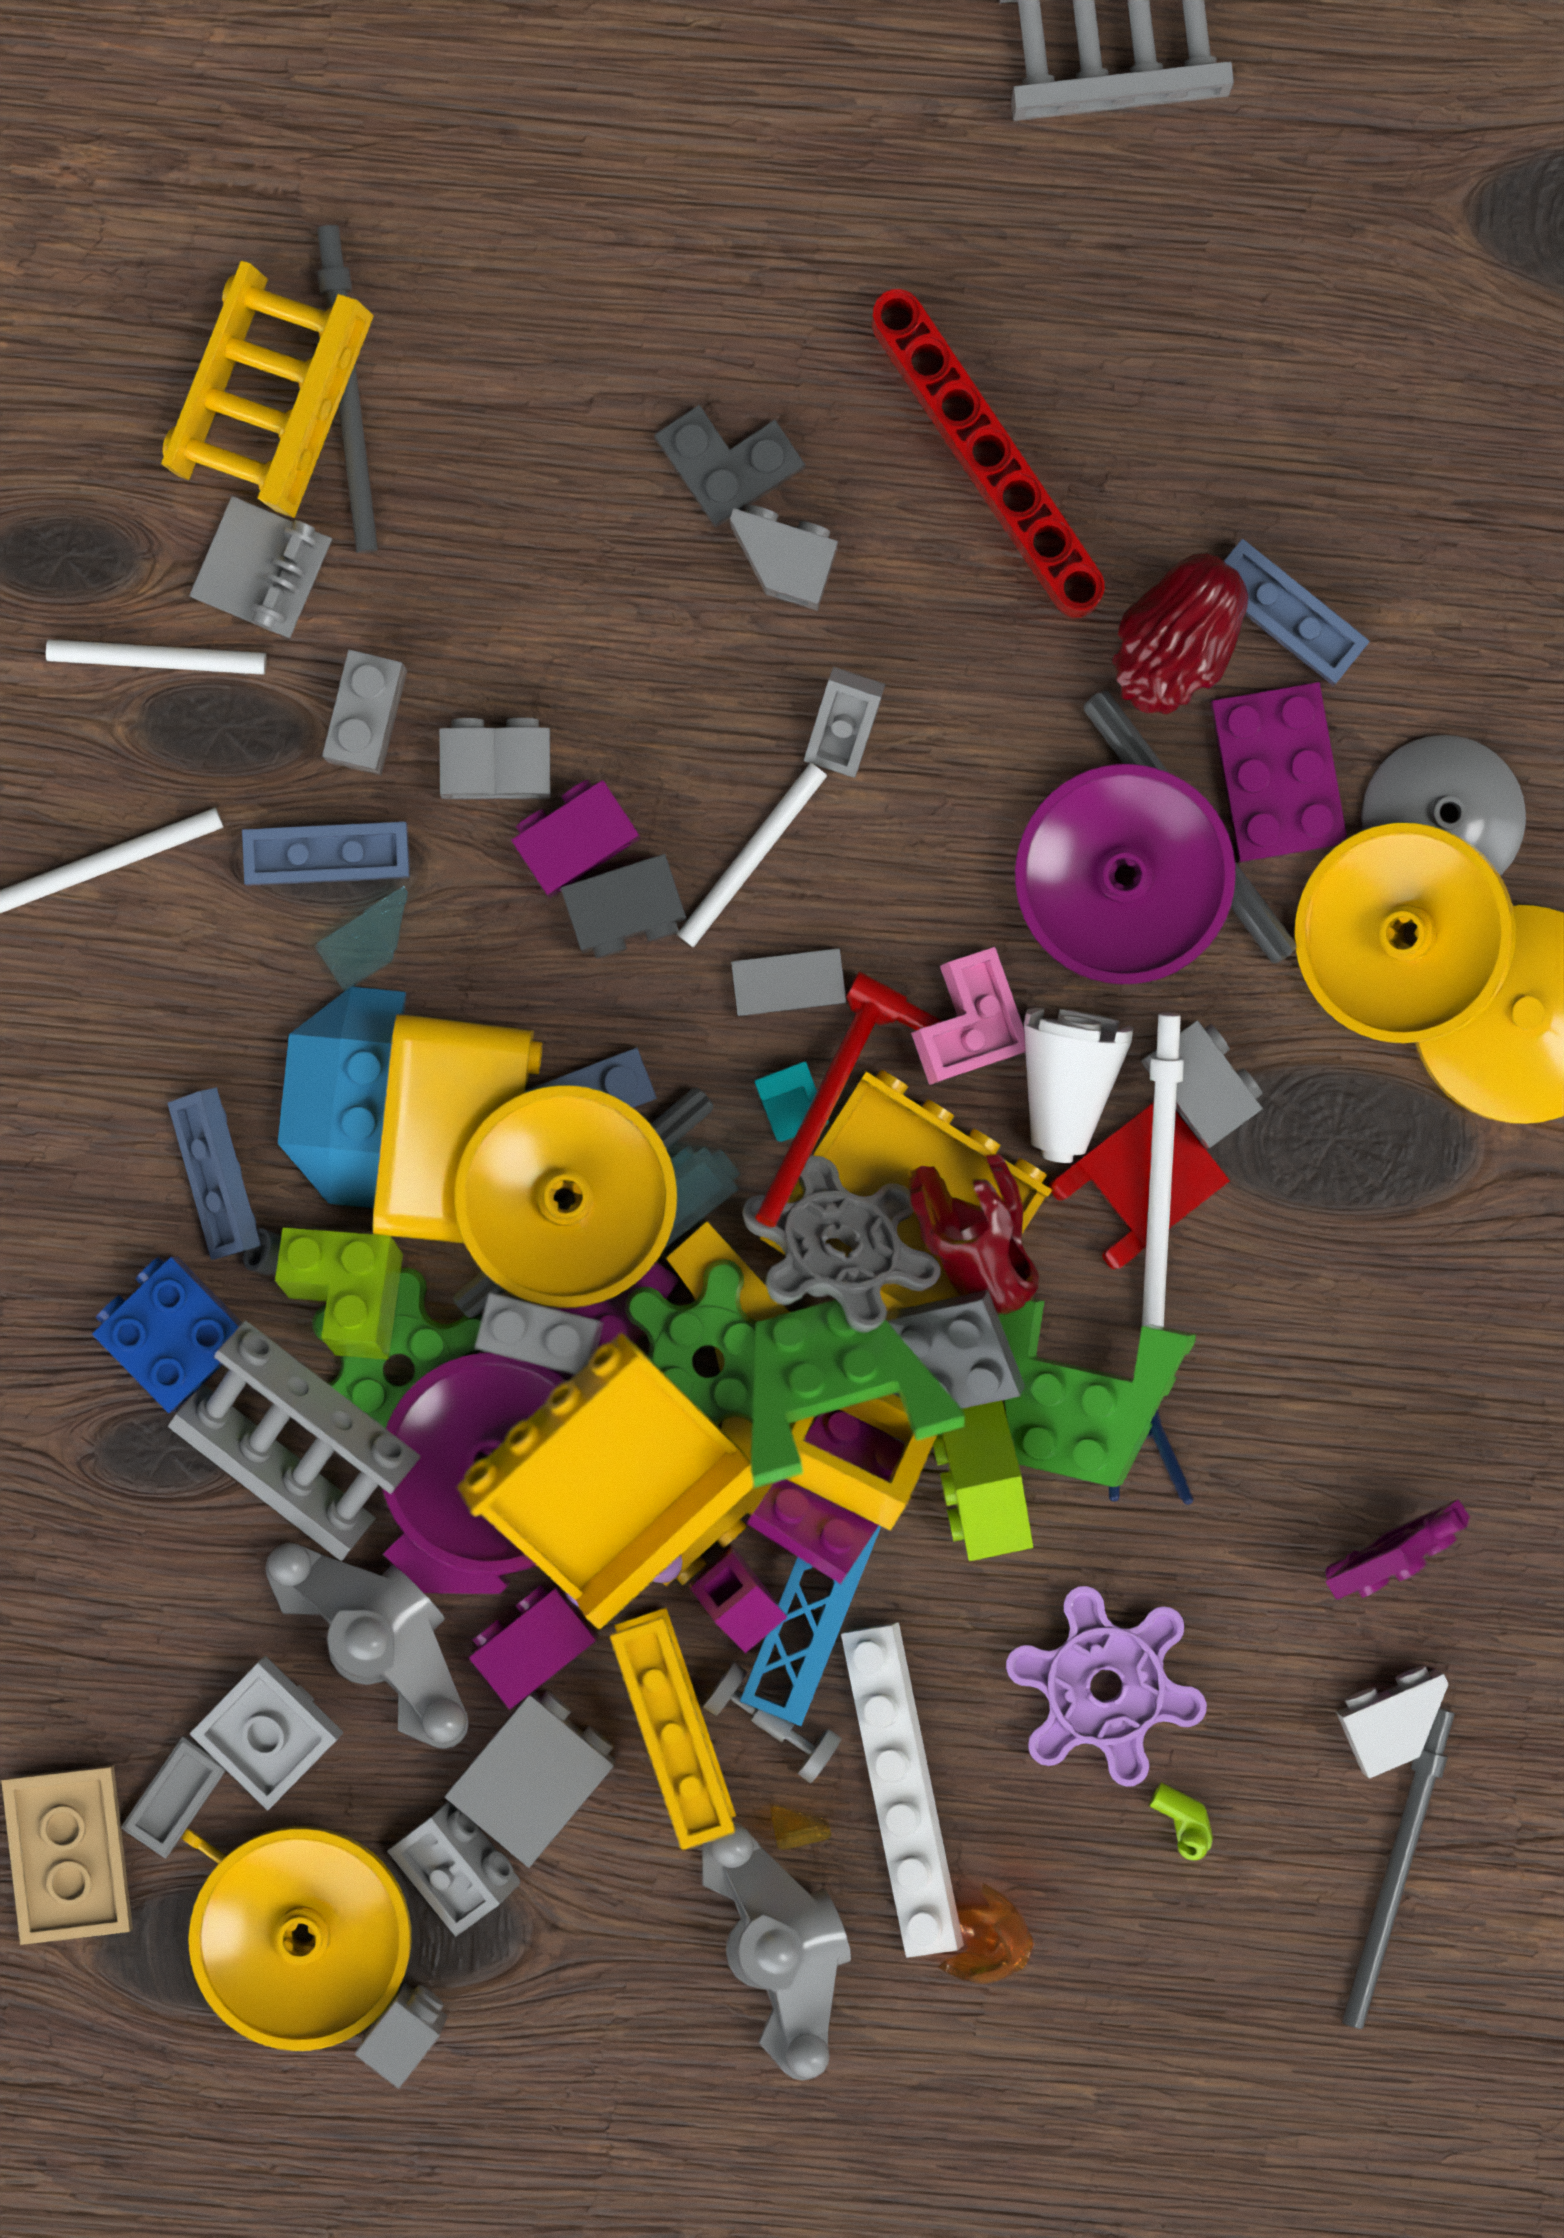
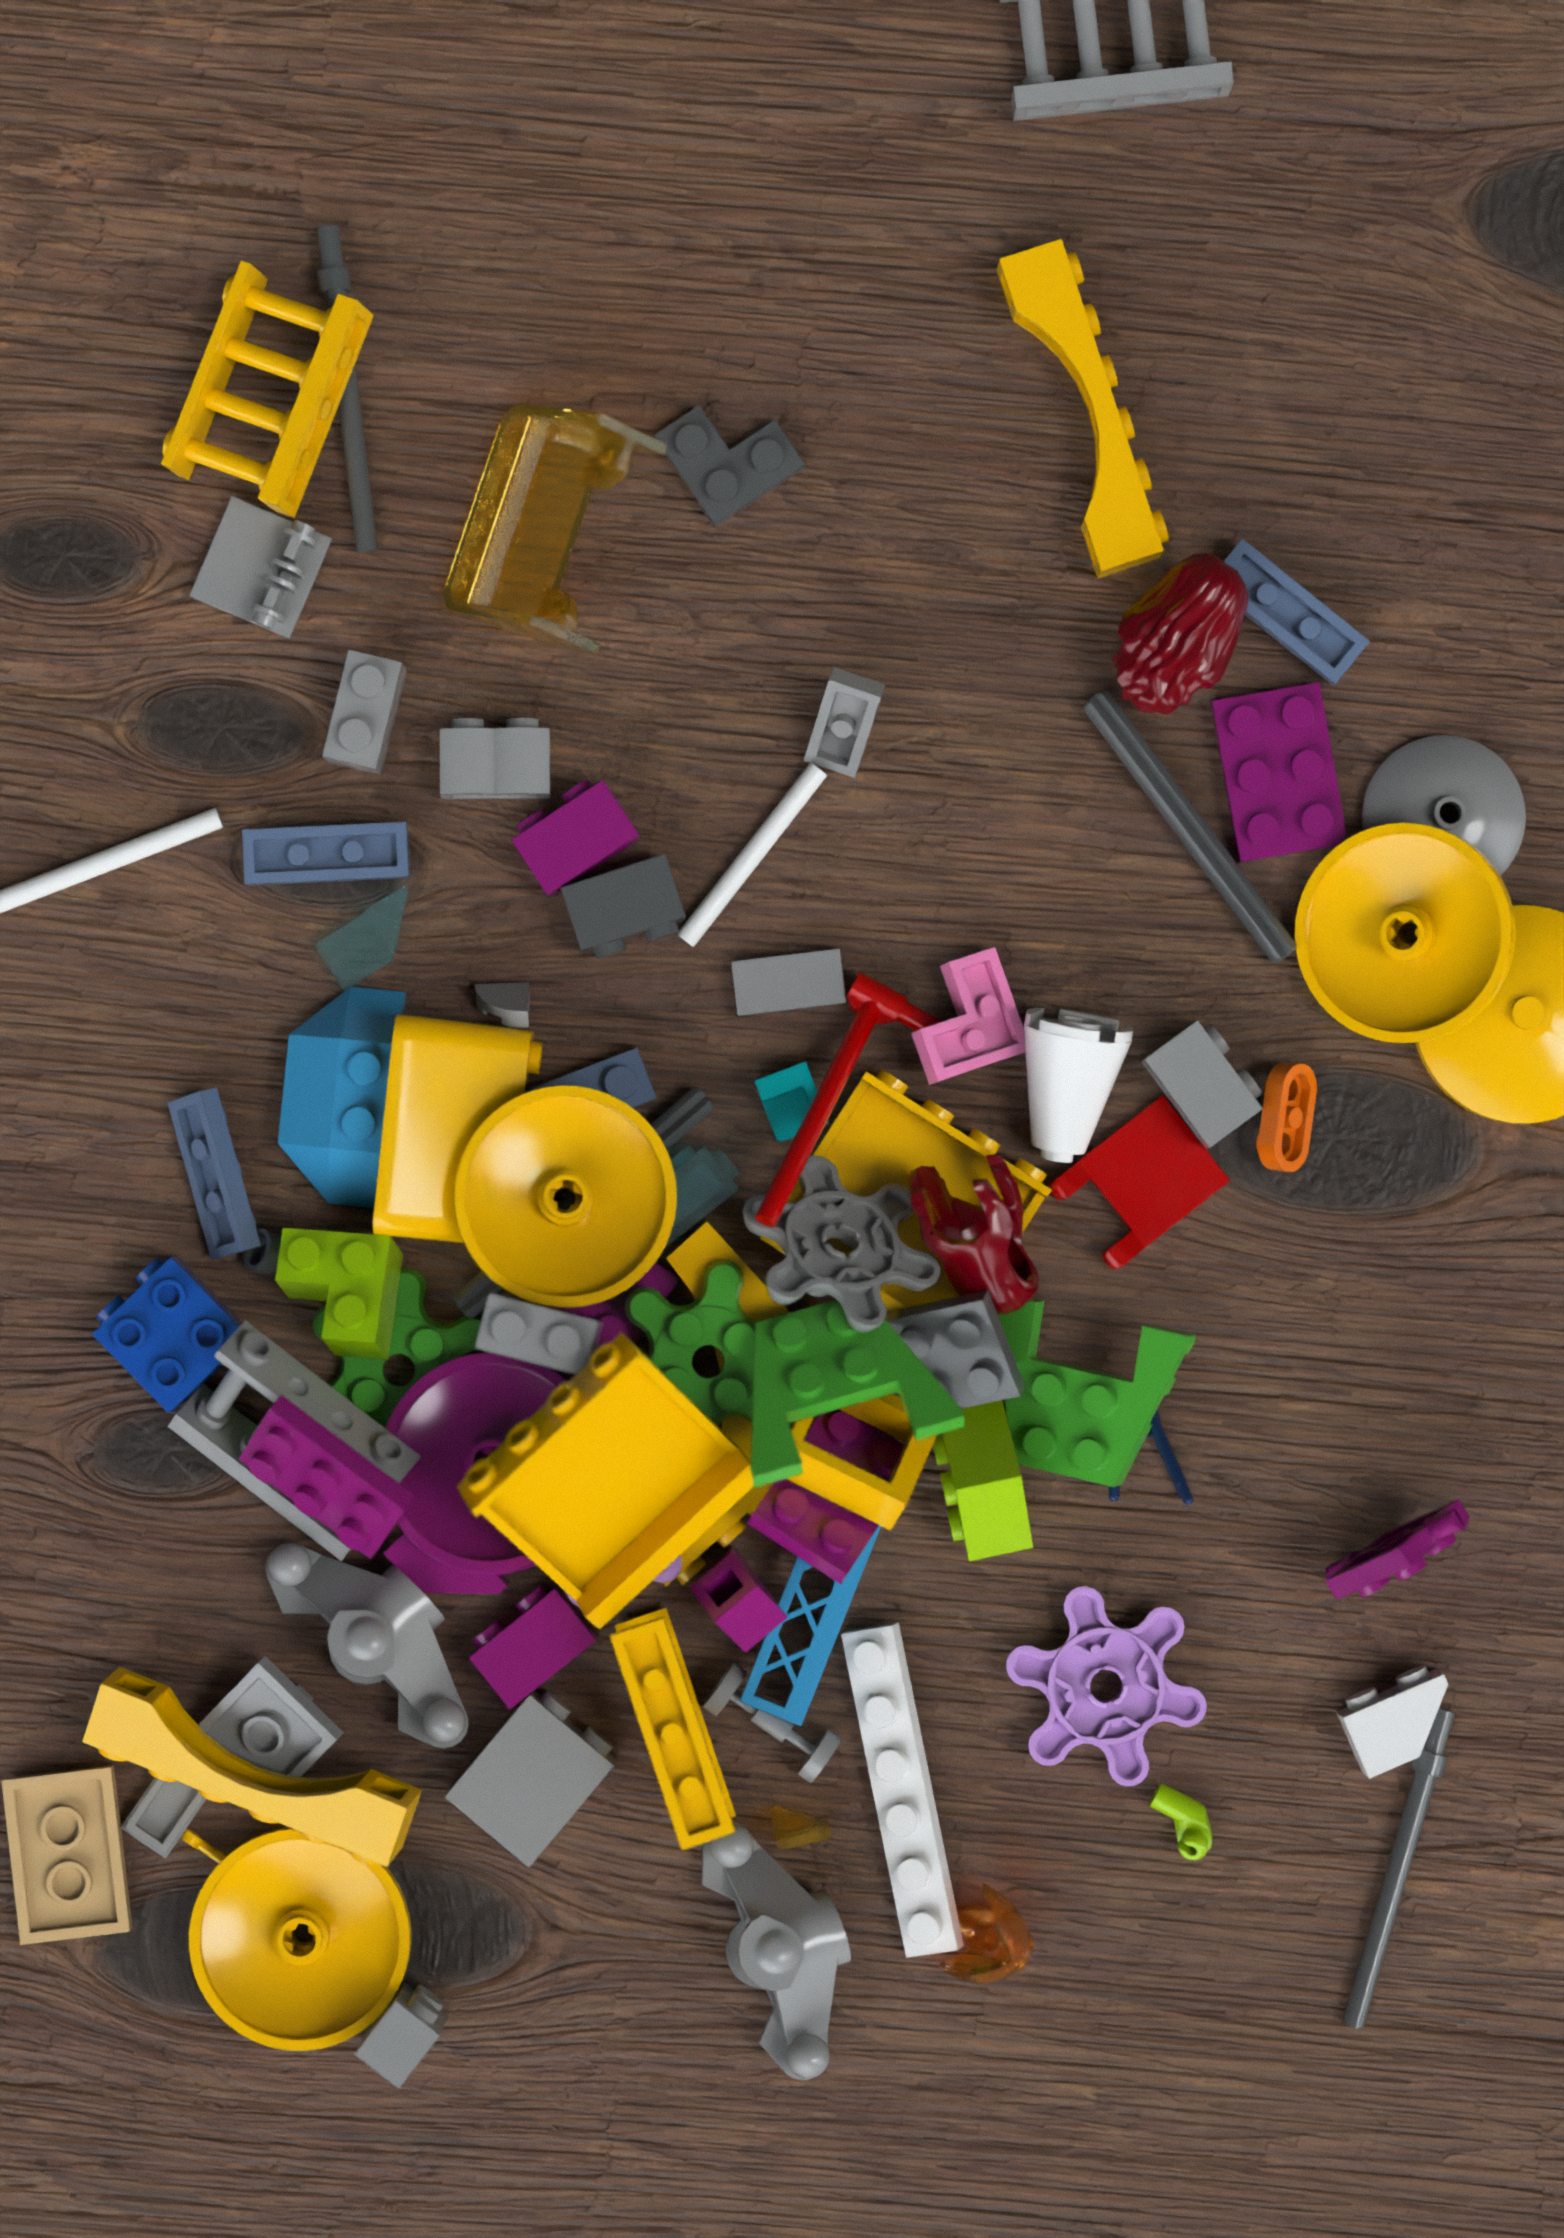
(148, 1726): none -> yellow arch
(156, 656): white bar -> none
(326, 1477): none -> magenta plate
(455, 1867): light grey bracket -> none
(506, 1001): none -> light grey tile
(530, 517): none -> clear yellow windscreen
(785, 559): light grey slope -> none
(985, 427): red beam -> none
(1047, 303): none -> yellow arch
(1138, 821): magenta dish -> none
(1166, 1071): white bar -> none
(1287, 1116): none -> orange plate

